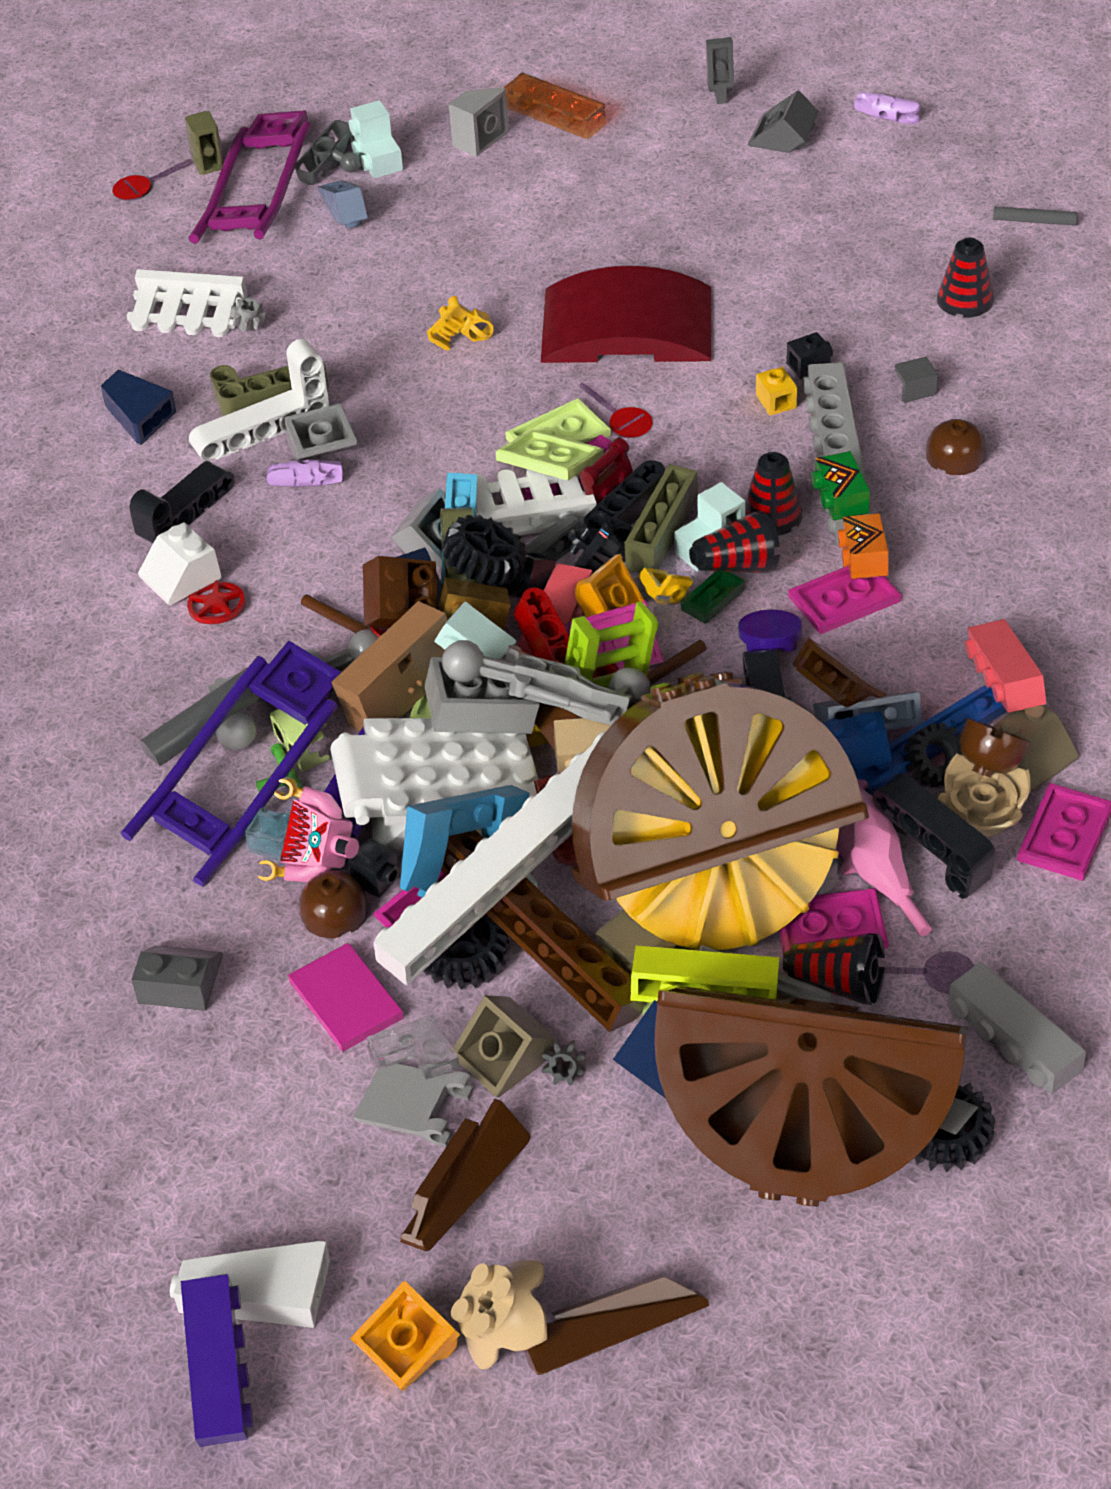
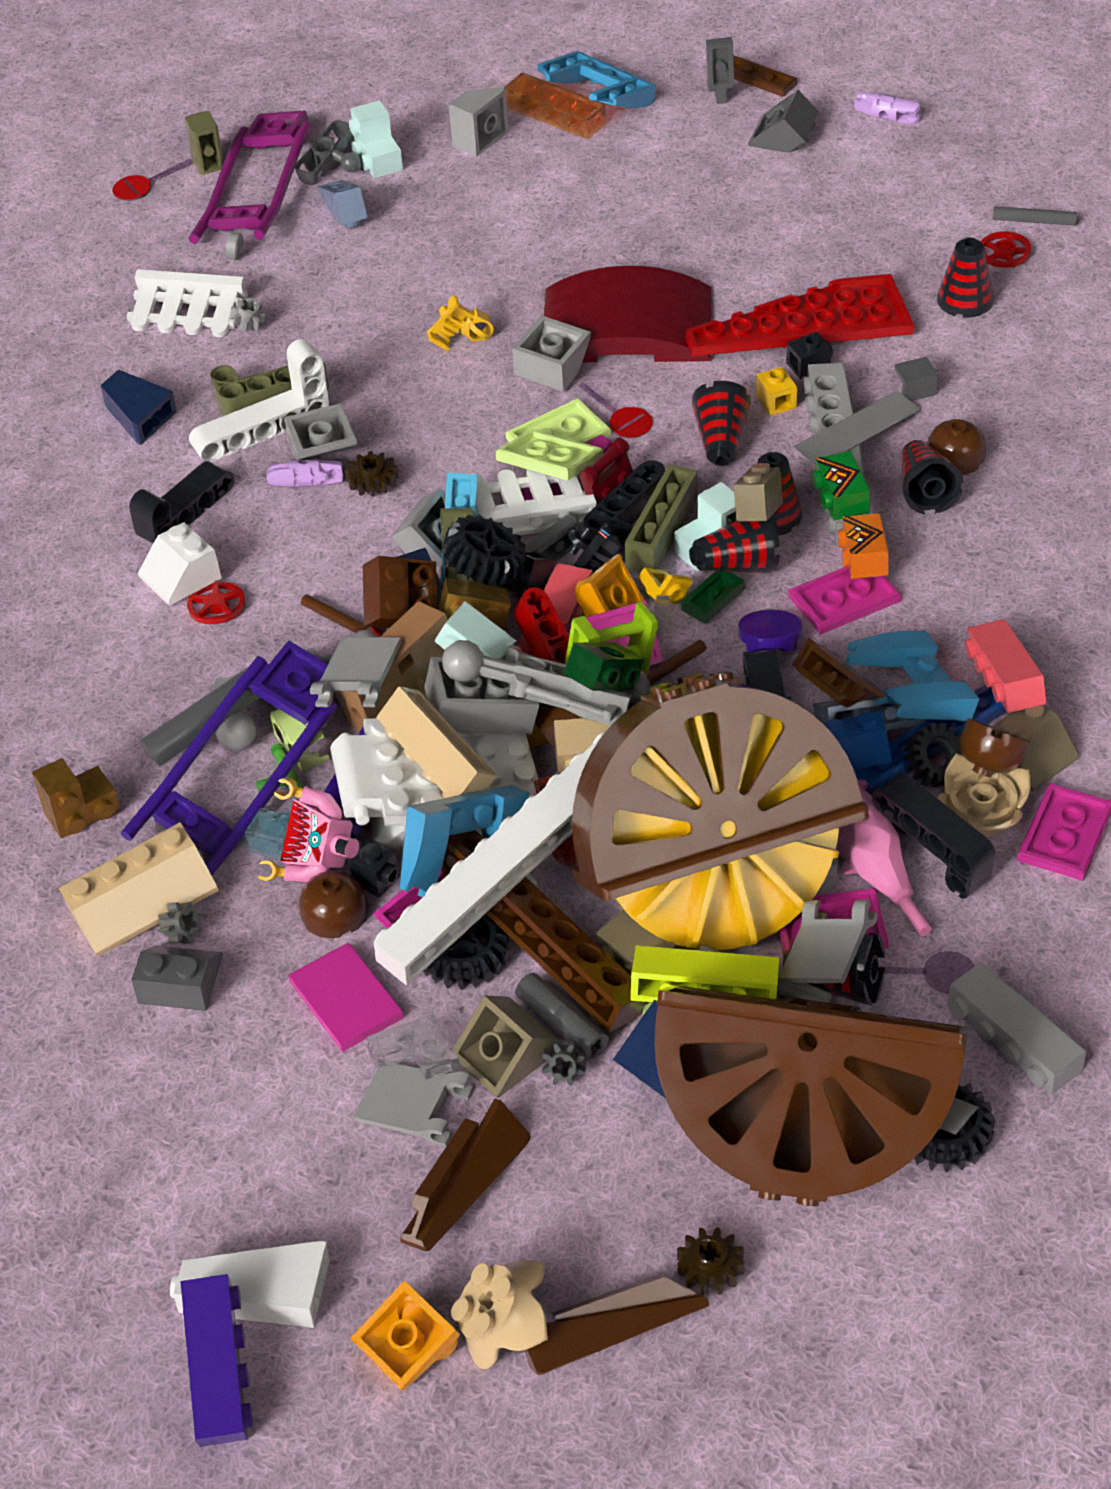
(74, 800): none -> pearl gold brick
(135, 887): none -> tan slope
(180, 922): none -> dark grey gear
(234, 245): none -> light grey tile
(358, 667): none -> light grey flag
(371, 473): none -> dark brown gear
(434, 744): none -> tan brick
(550, 353): none -> light grey slope
(561, 1015): none -> dark grey axle
(603, 666): none -> dark green brick
(622, 89): none -> dark azure wedge
(696, 1263): none -> dark brown gear
(721, 419): none -> black cone
(758, 493): none -> dark tan brick
(763, 77): none -> reddish brown tile
(826, 946): none -> light grey flag
(840, 313): none -> red wing
(858, 427): none -> light grey sticker
(929, 478): none -> black cone
(934, 691): none -> dark azure wedge
(1006, 249): none -> red wheel

